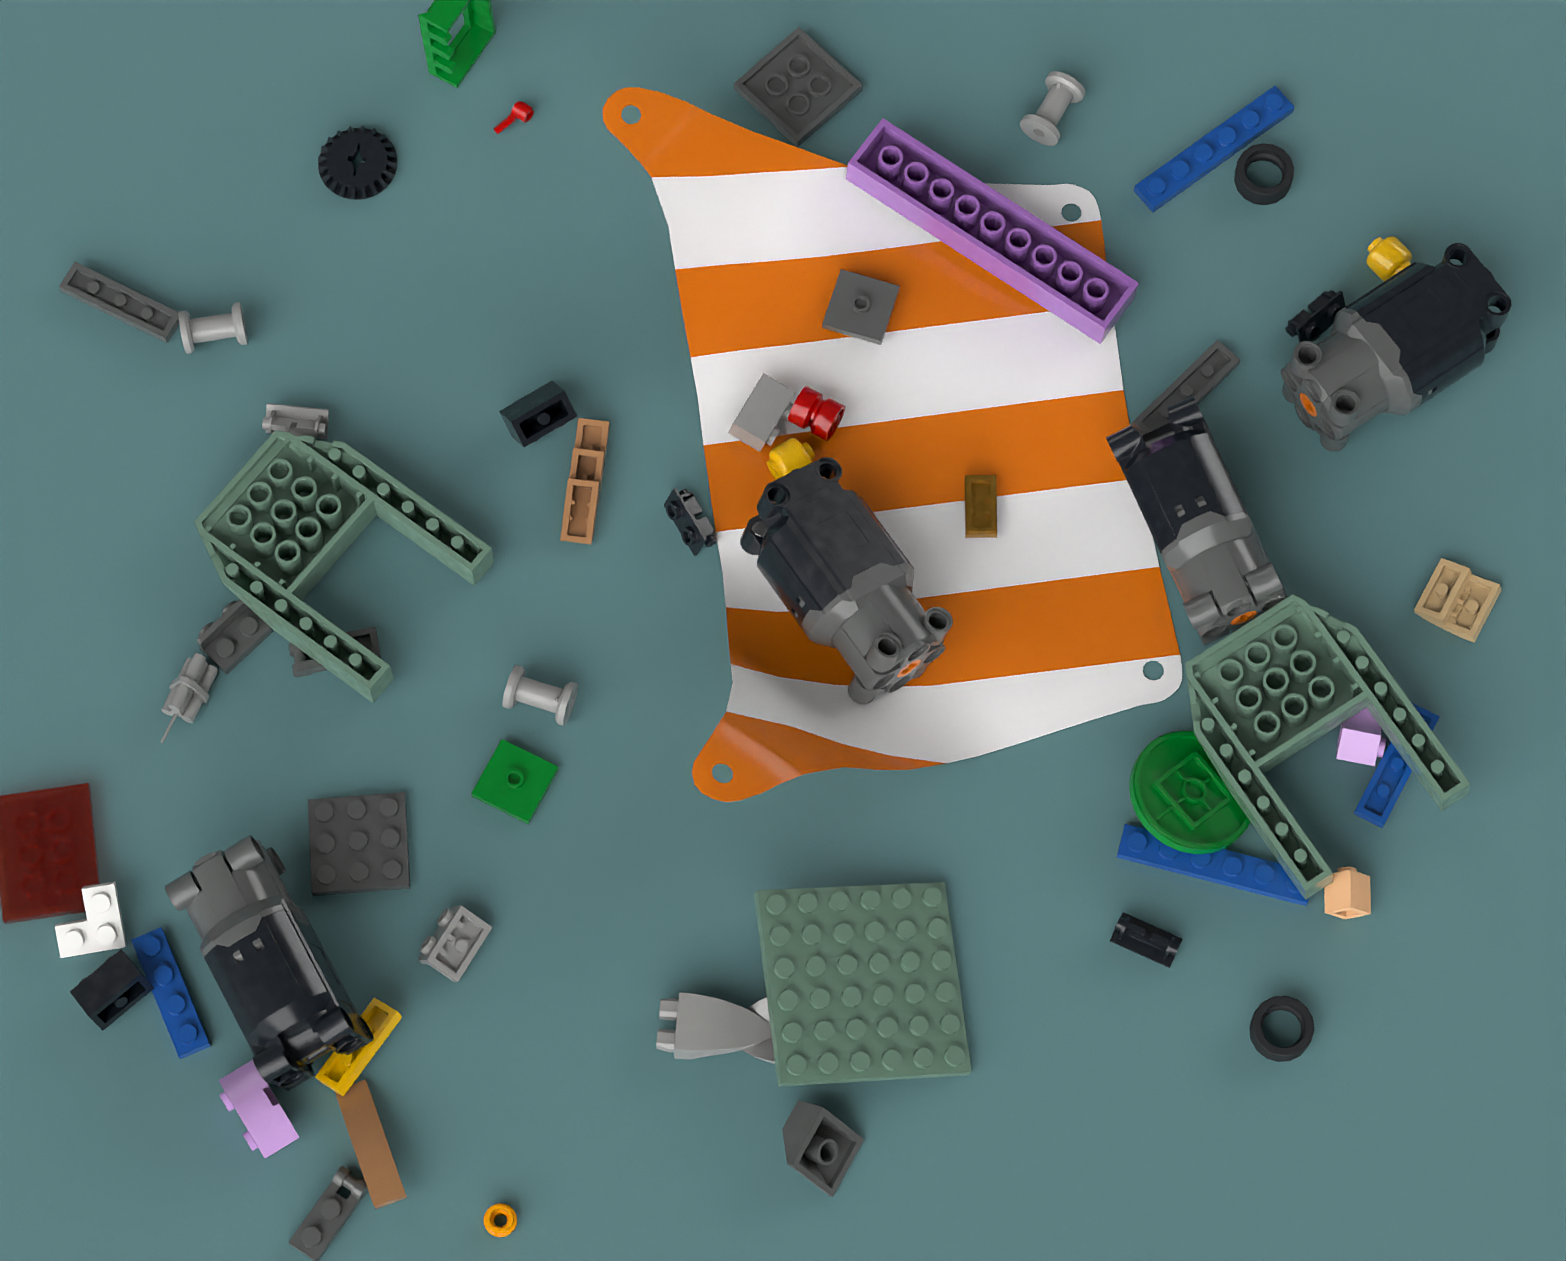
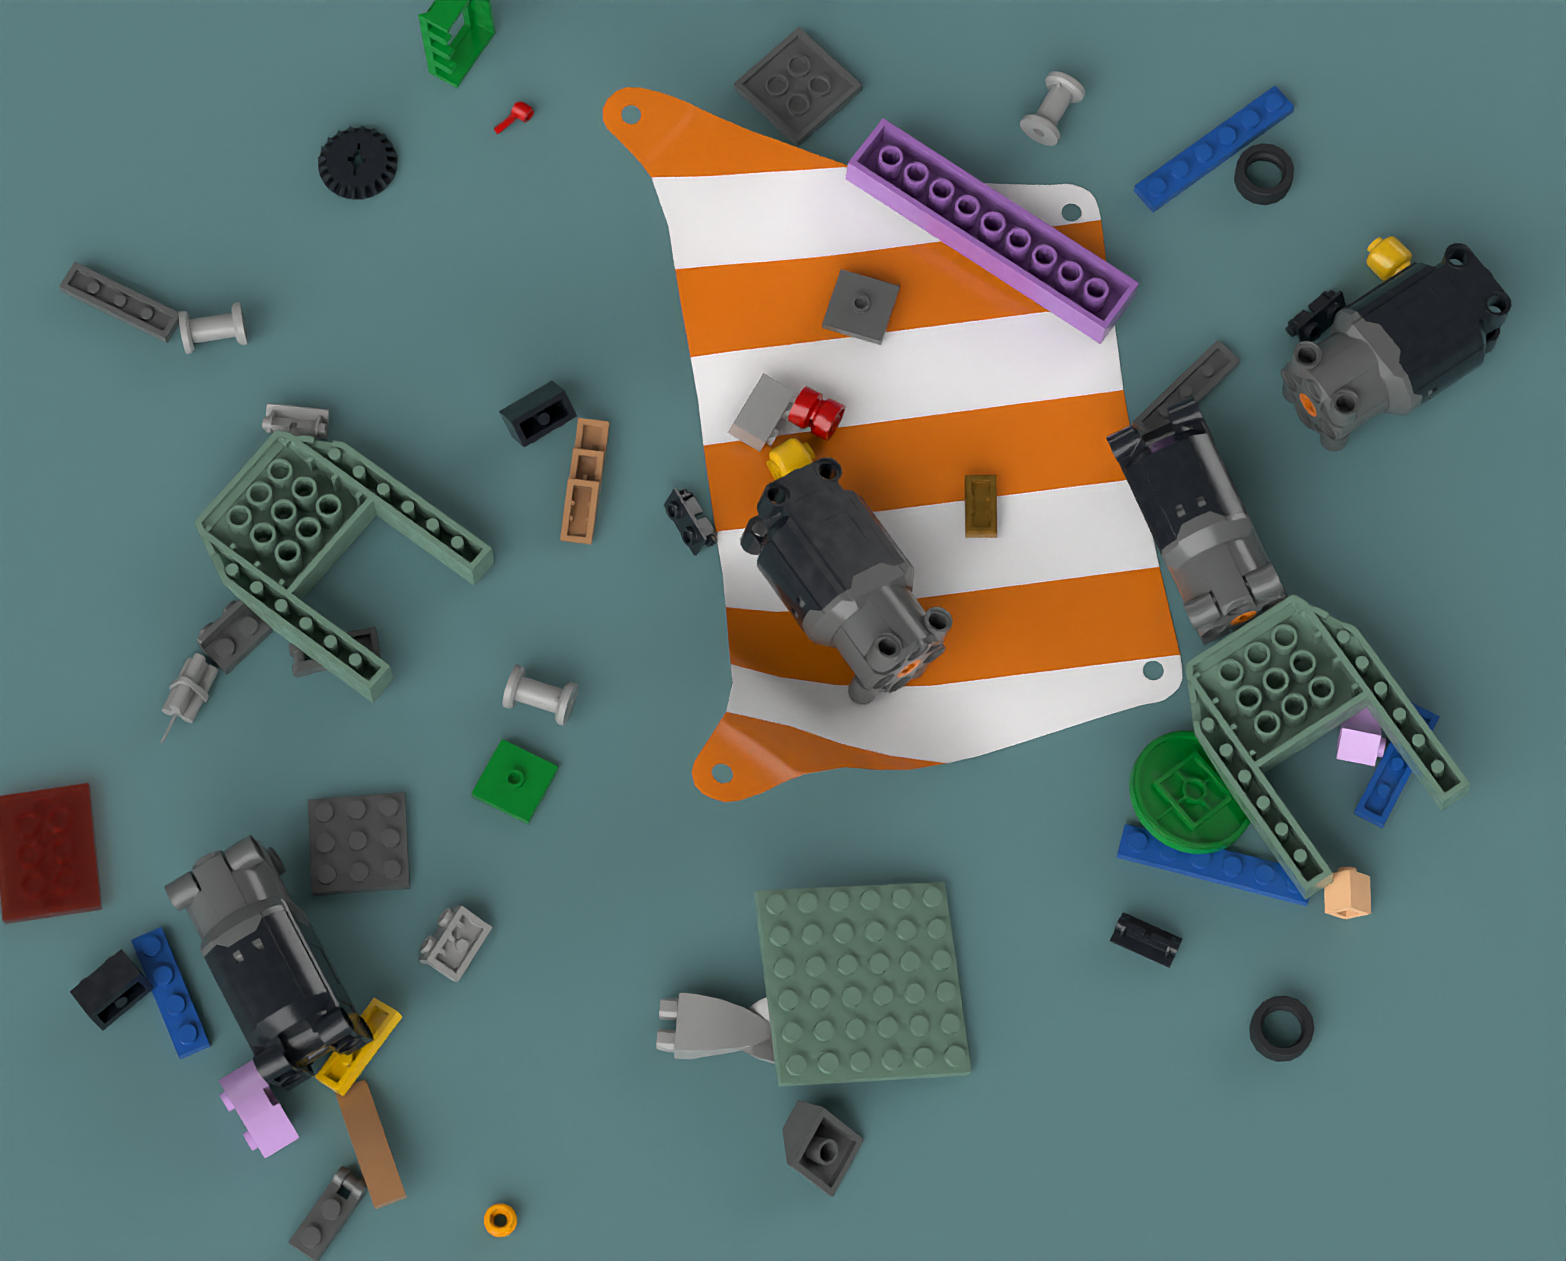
(101, 929): white plate -> none
(1457, 600): tan slope -> none

